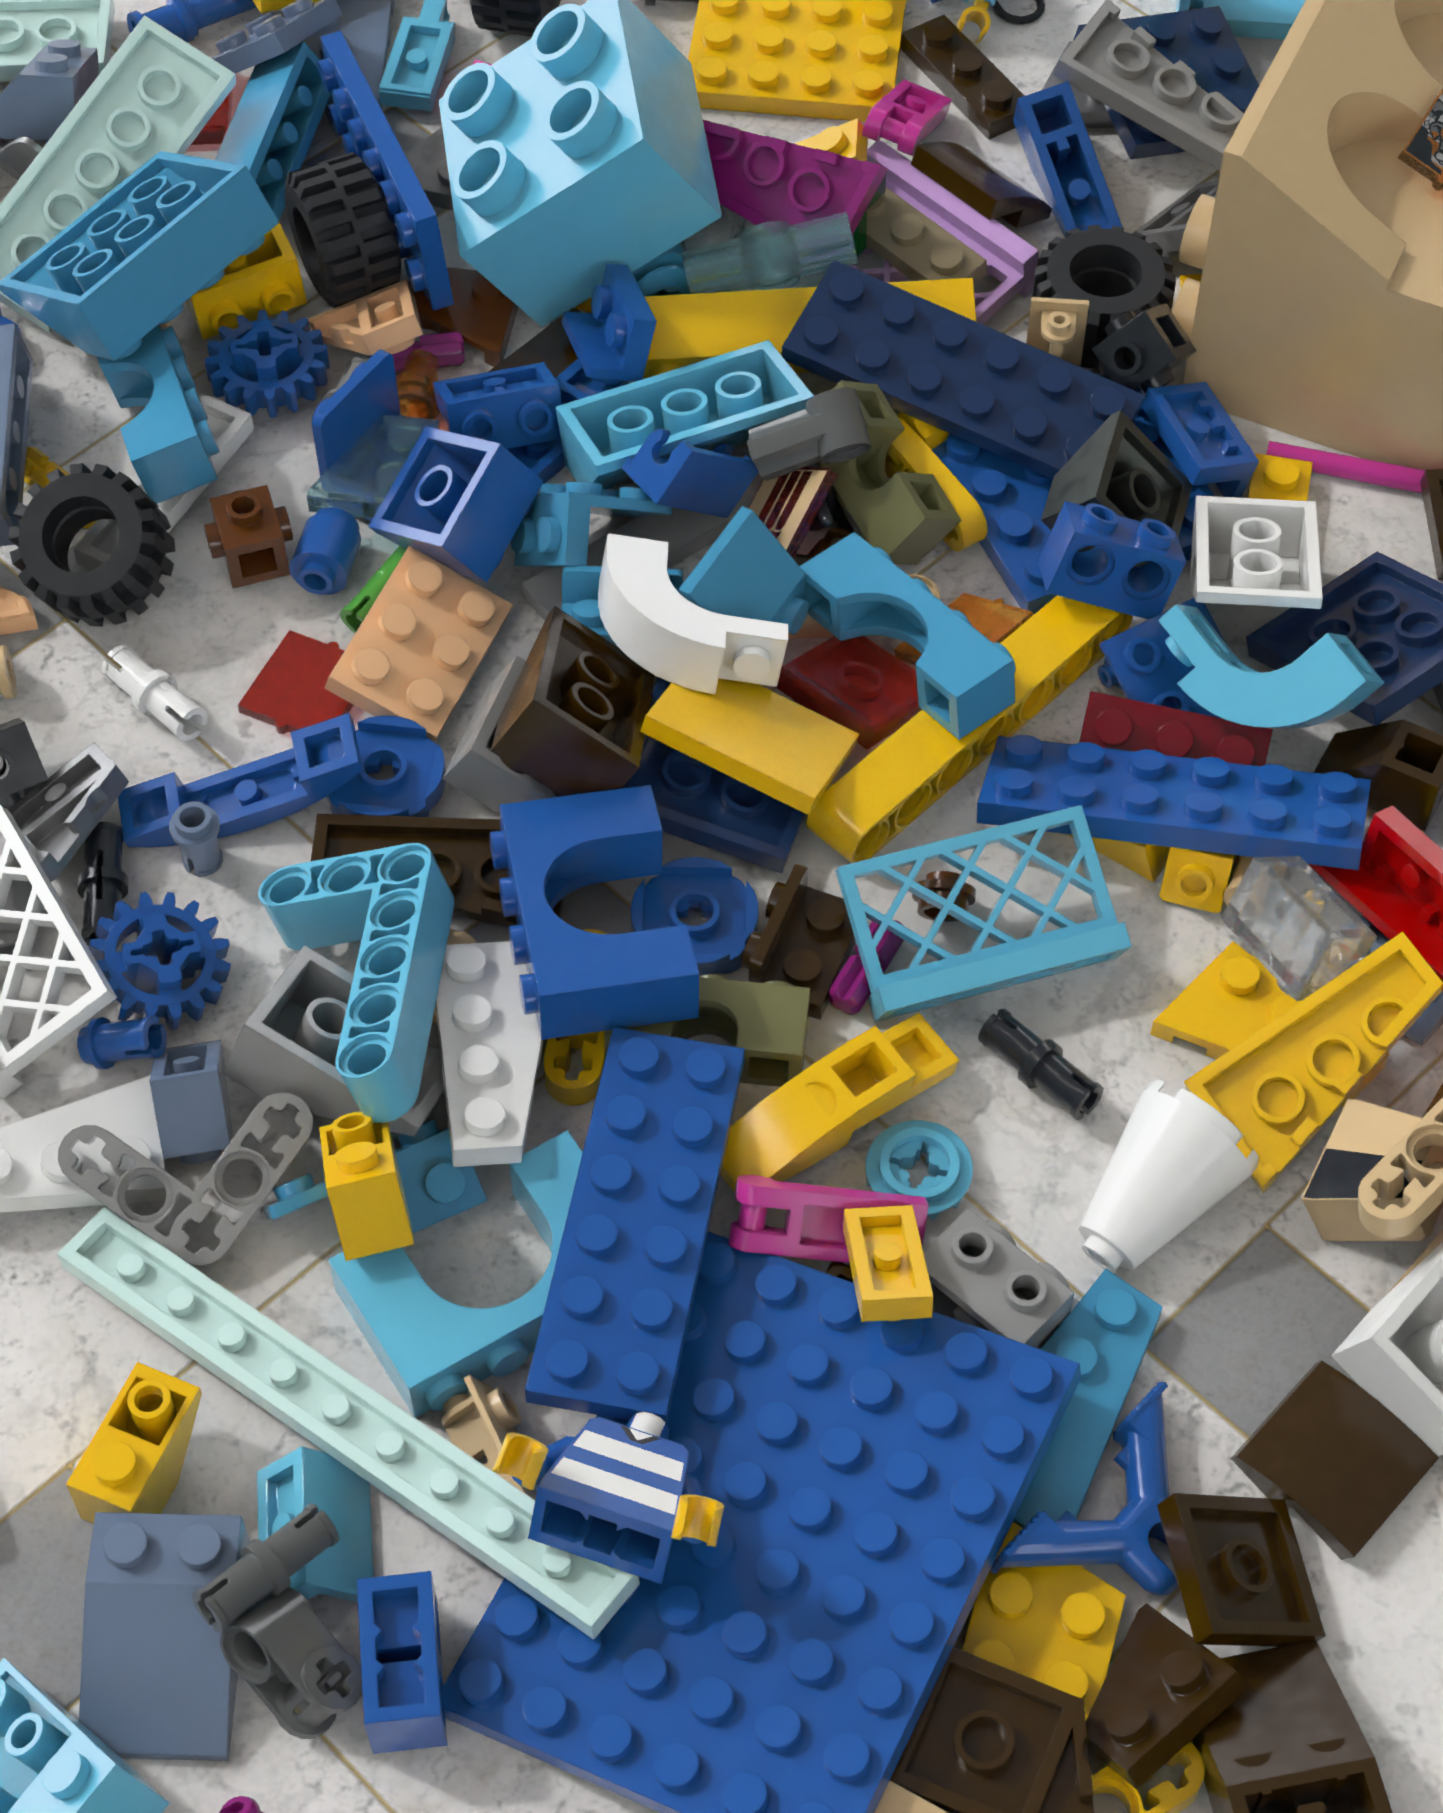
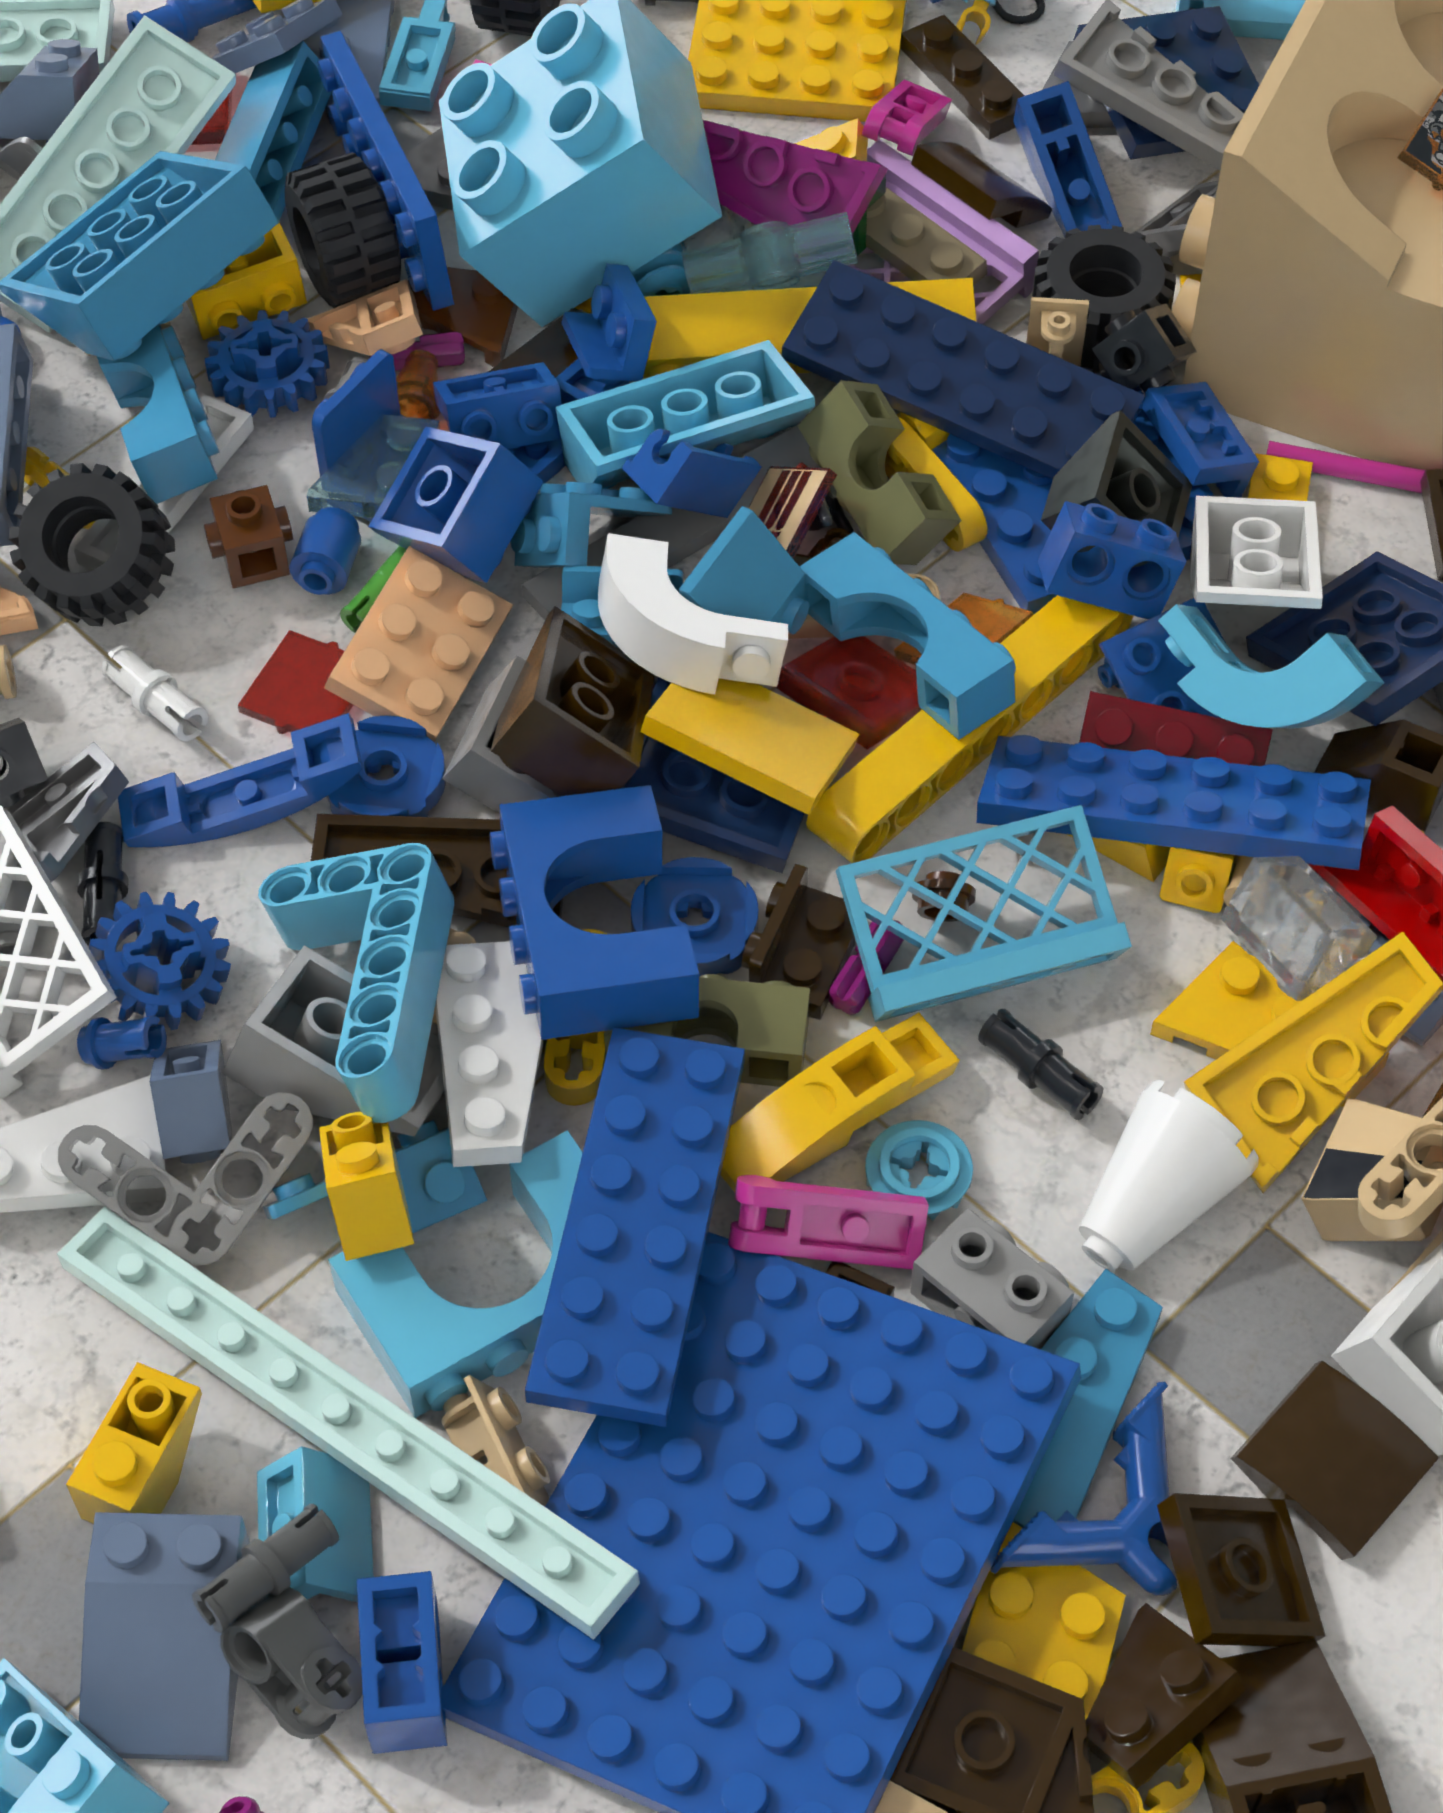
(196, 831): sand blue pin -> none
(613, 1493): blue torso -> none
(825, 431): dark grey piece -> none
(887, 1263): yellow plate -> none

